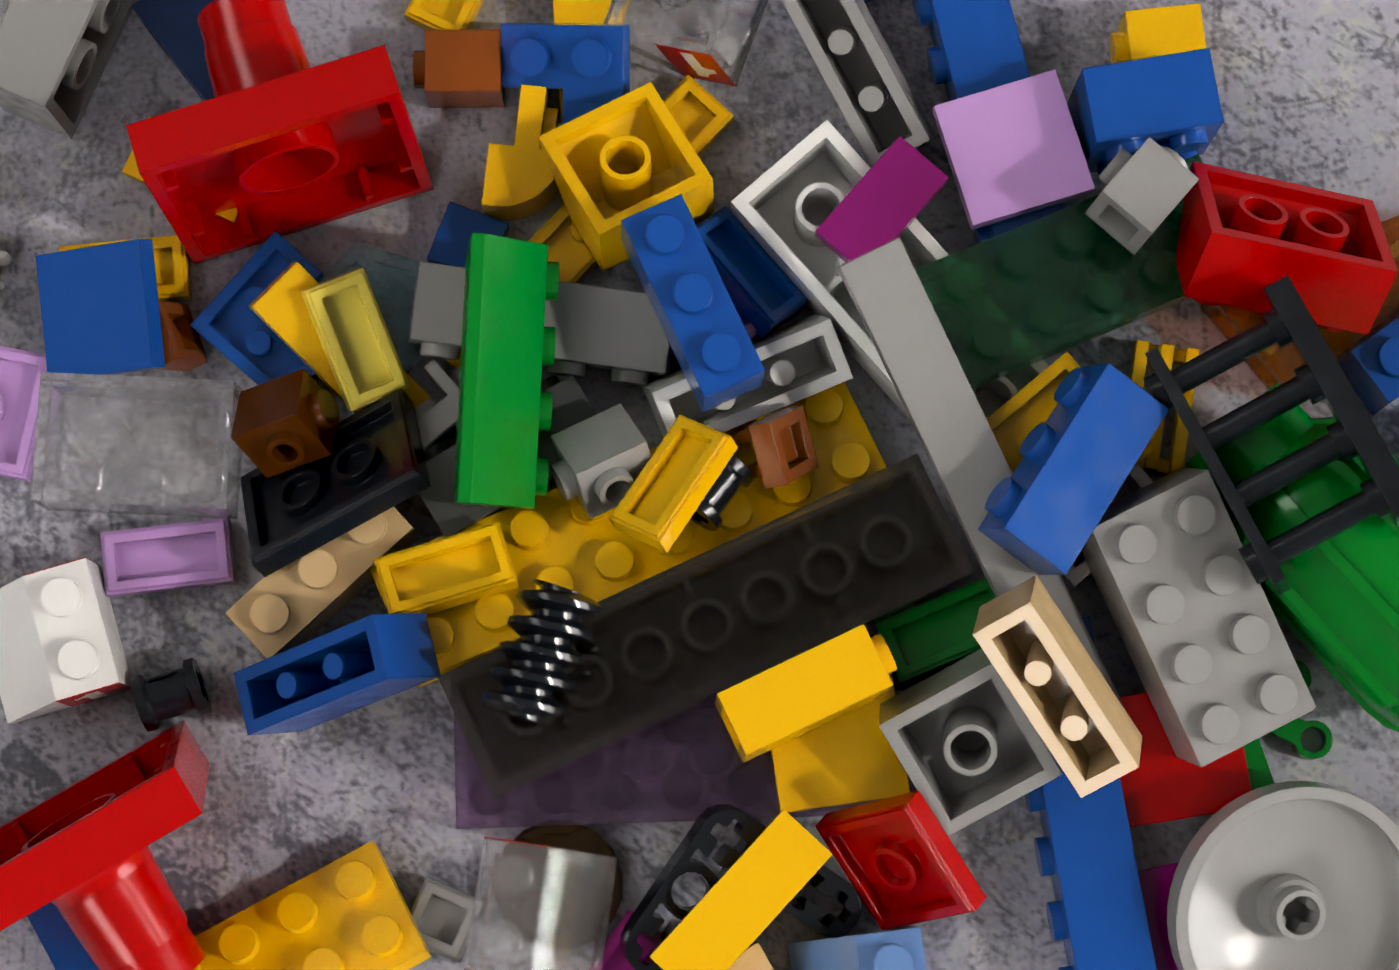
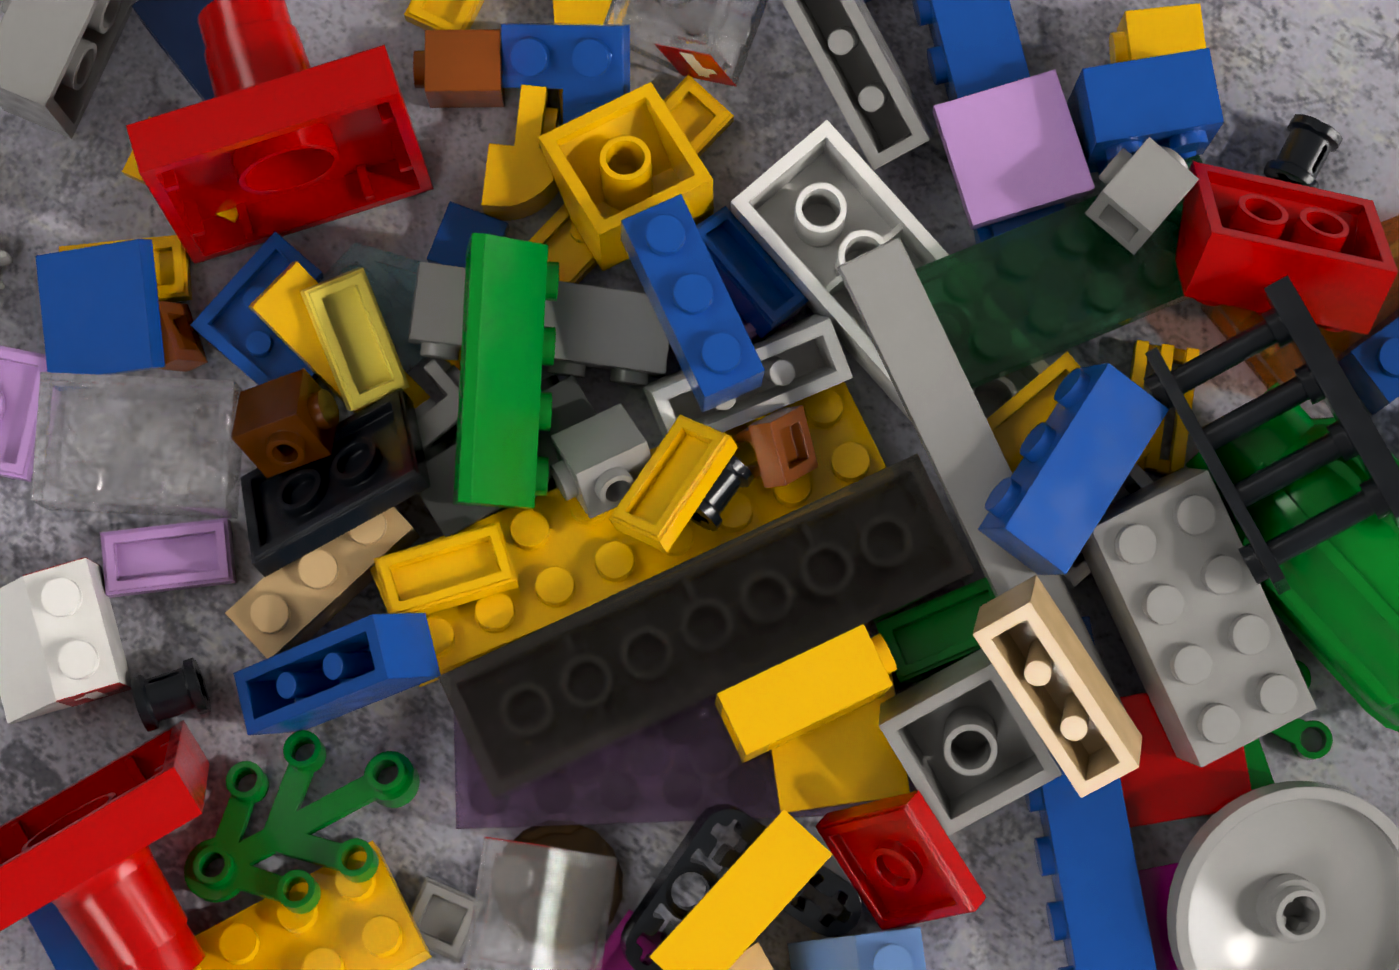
(291, 828): none -> green plant
(540, 653): black piece -> none
(882, 202): magenta tile -> none
(1304, 151): none -> black bush

